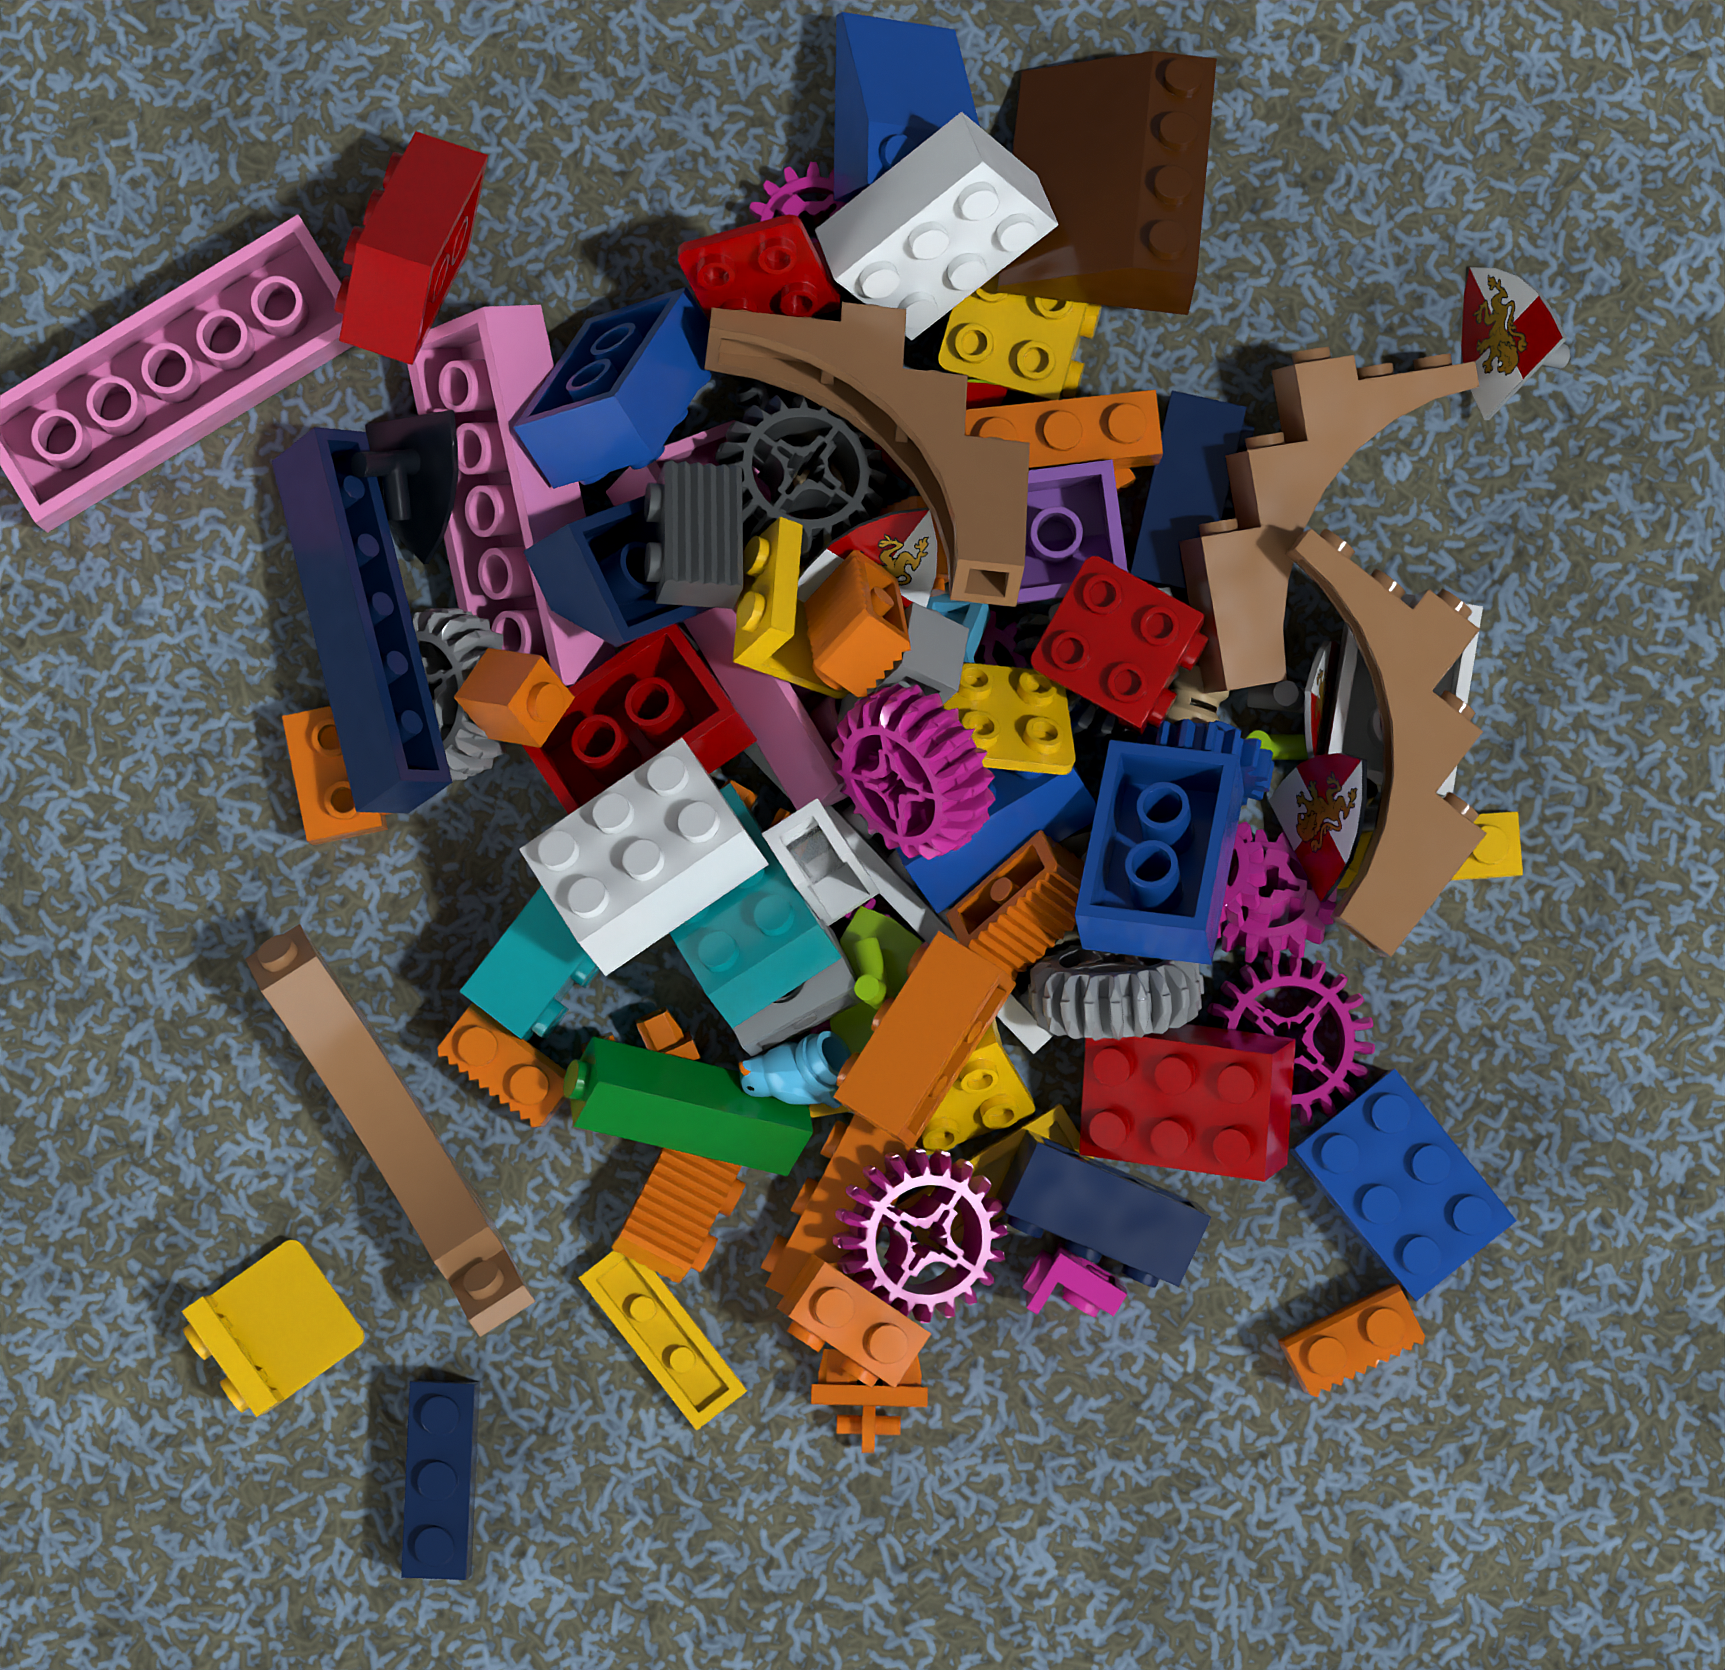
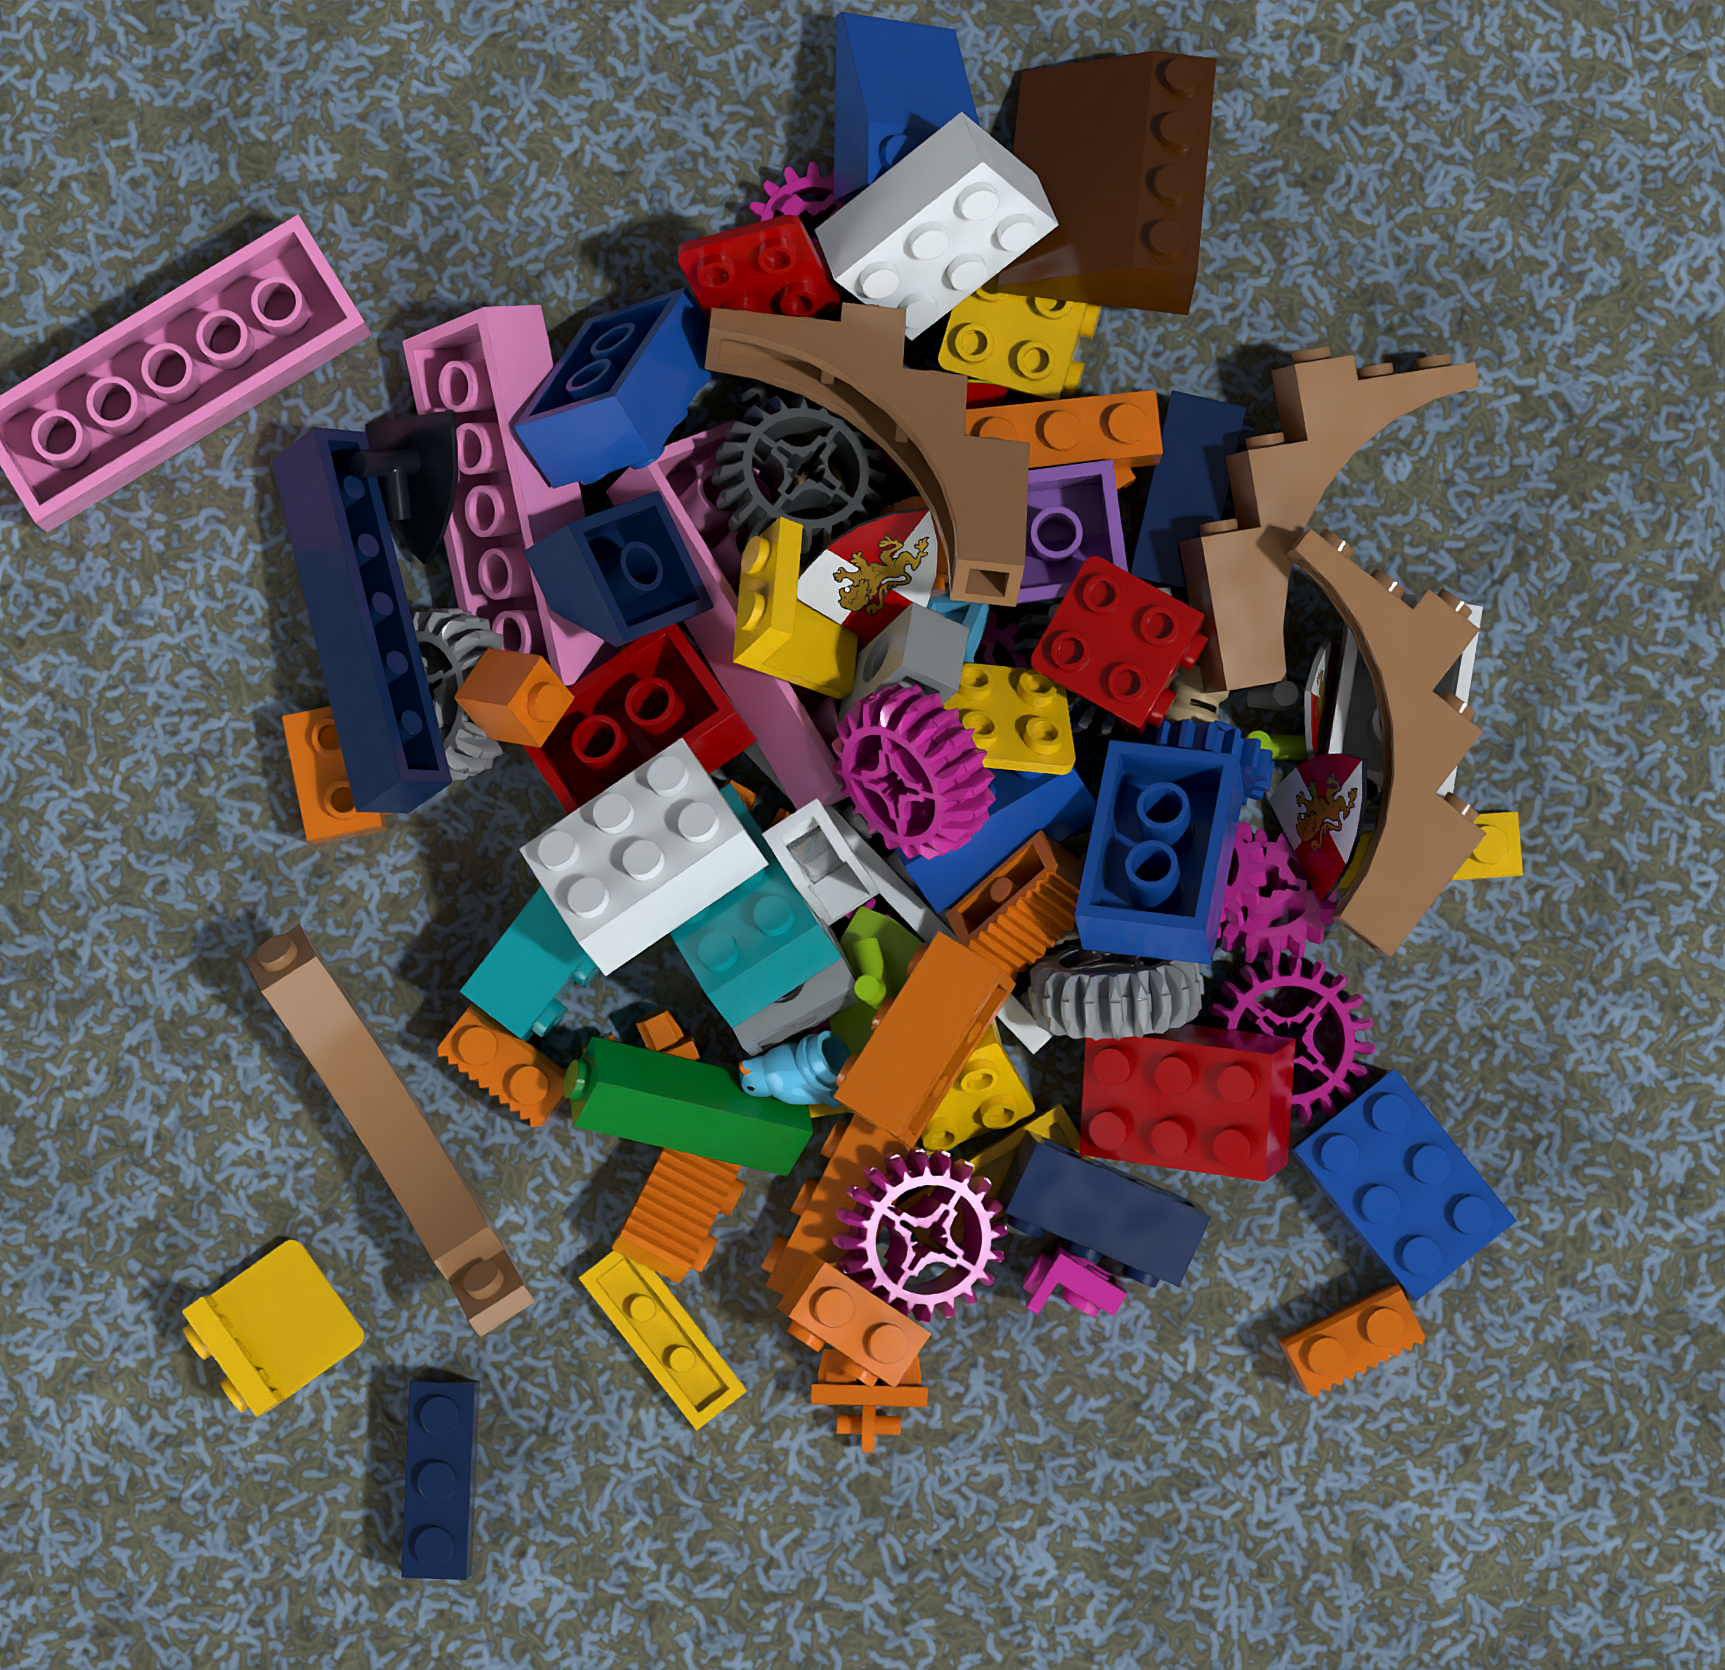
(410, 247): red brick -> none
(696, 536): dark grey brick -> none
(856, 625): orange brick -> none
(1507, 335): shield -> none

